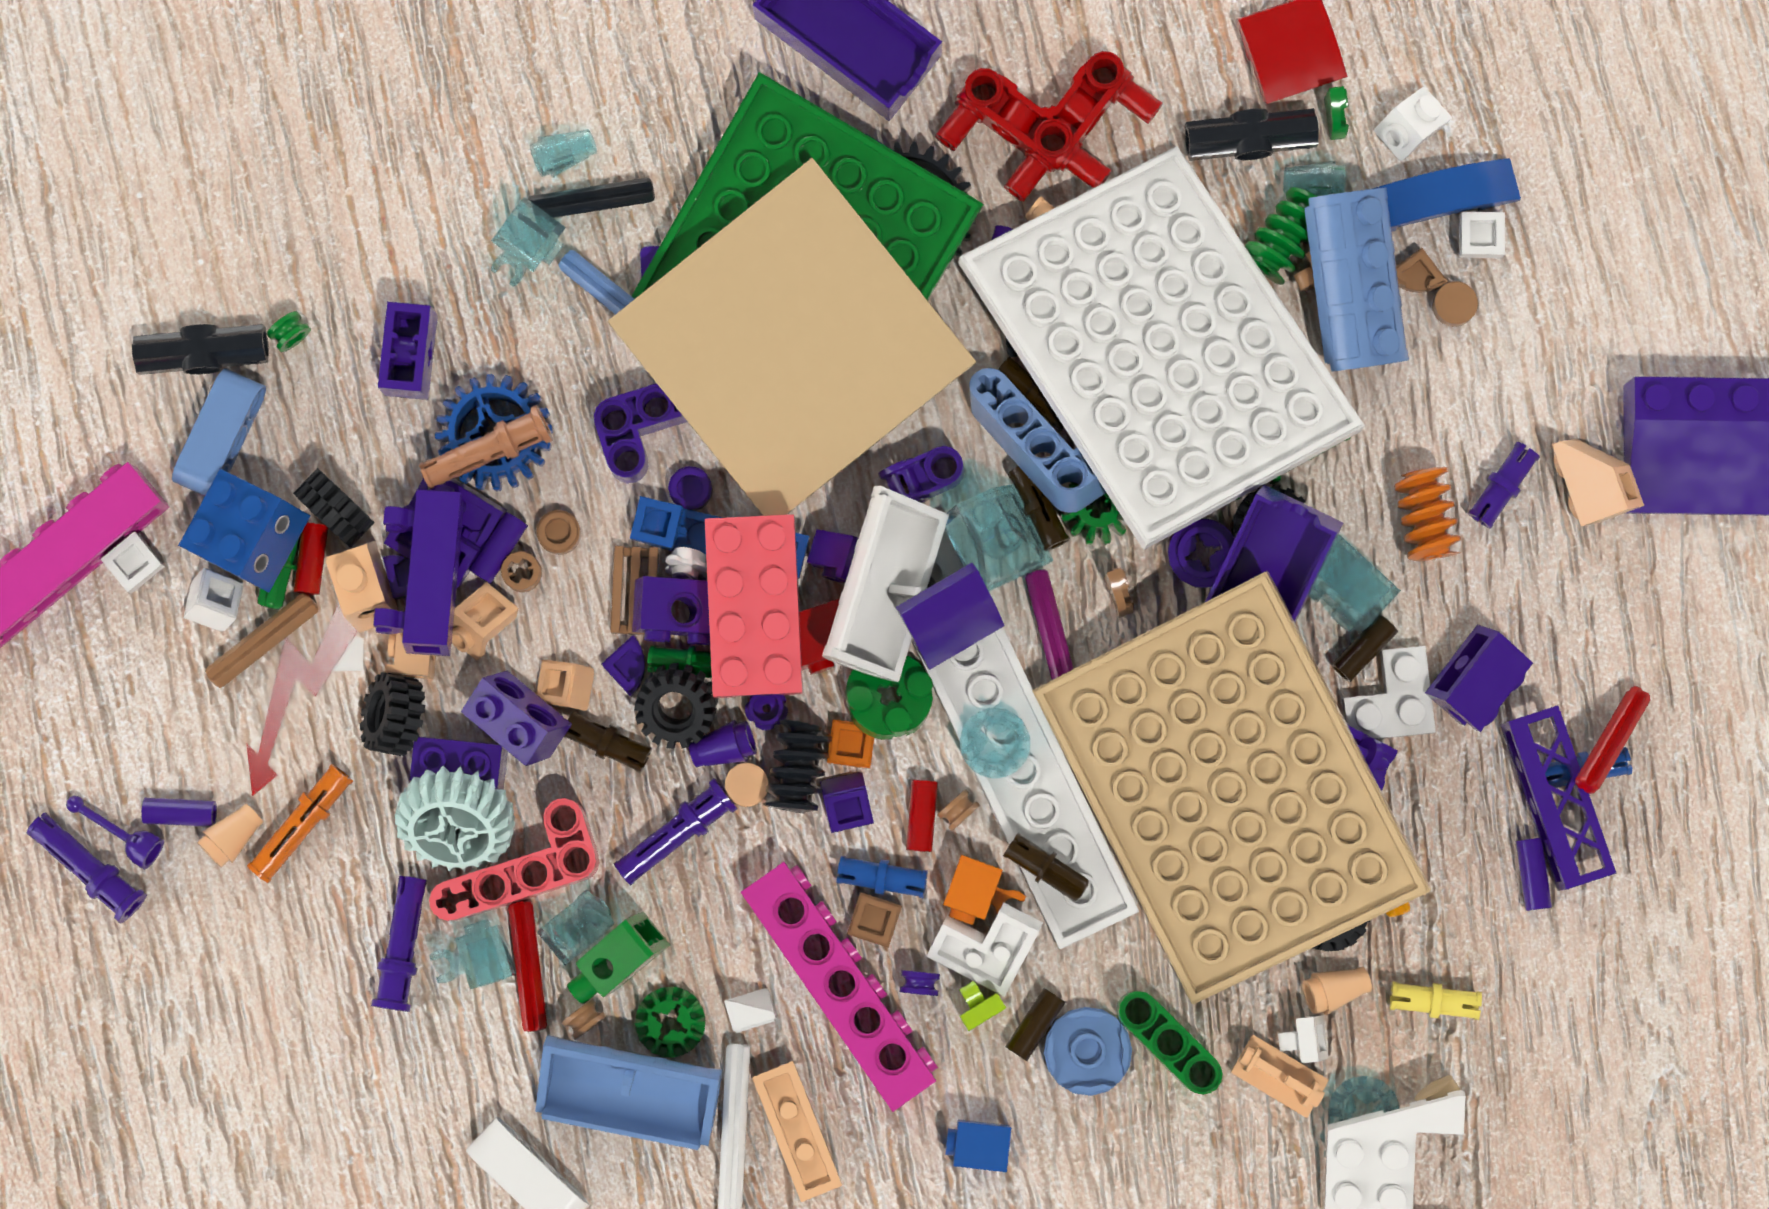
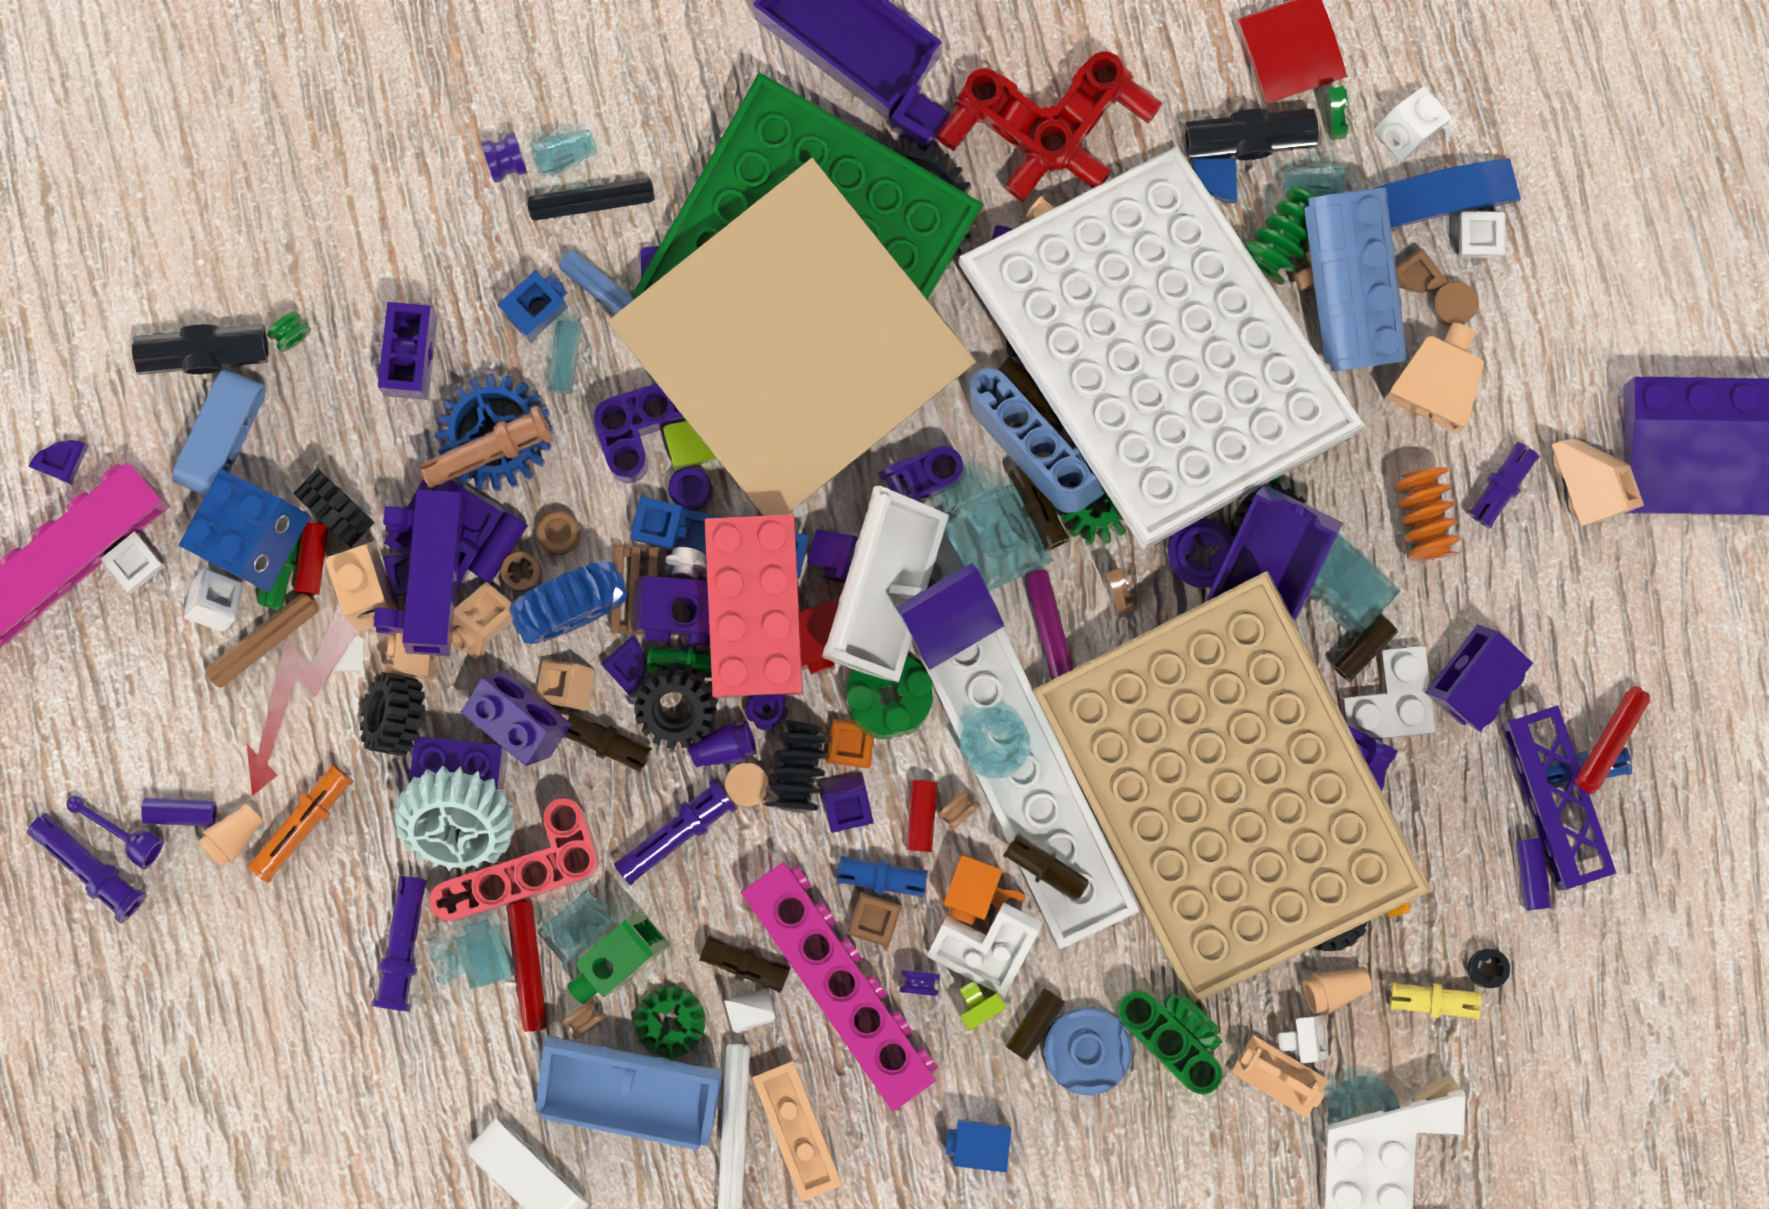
(60, 460): none -> dark purple tile
(504, 157): none -> dark purple wheel
(518, 303): none -> blue brick
(527, 239): clear light blue brick -> none
(564, 357): none -> clear light blue axle
(568, 602): none -> blue gear
(686, 446): none -> lime slope
(744, 963): none -> dark brown pin
(918, 118): none -> dark purple panel
(1193, 1020): none -> green gear
(1218, 177): none -> blue tile
(1440, 379): none -> light nougat torso
(1483, 956): none -> black bush

